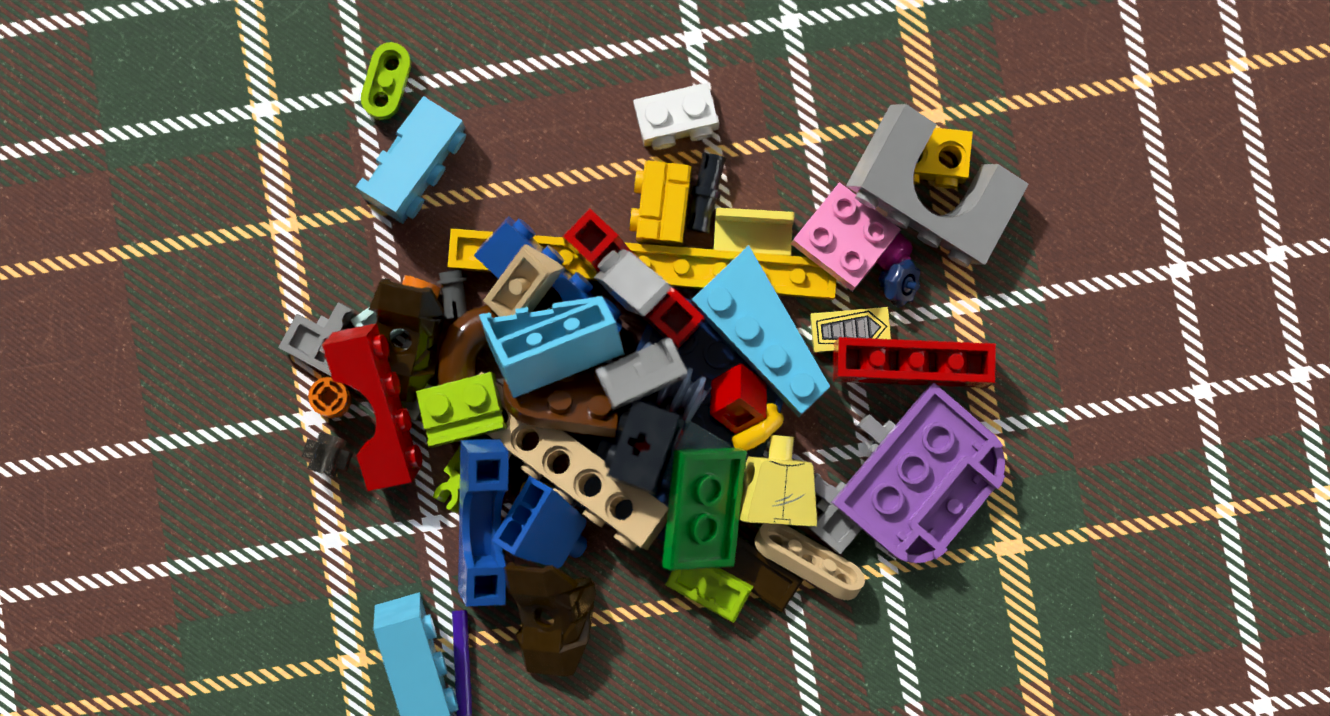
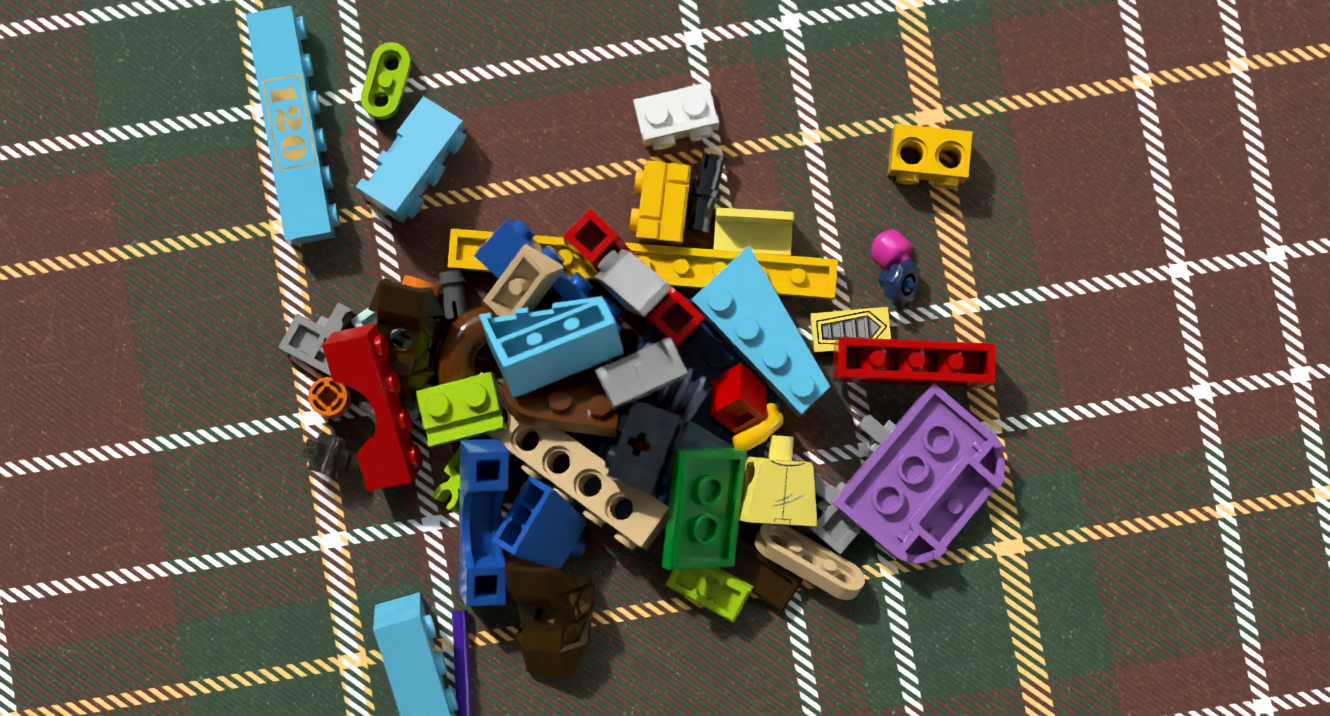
(291, 125): none -> medium azure brick
(845, 237): bright pink plate -> none
(887, 181): light grey arch -> none

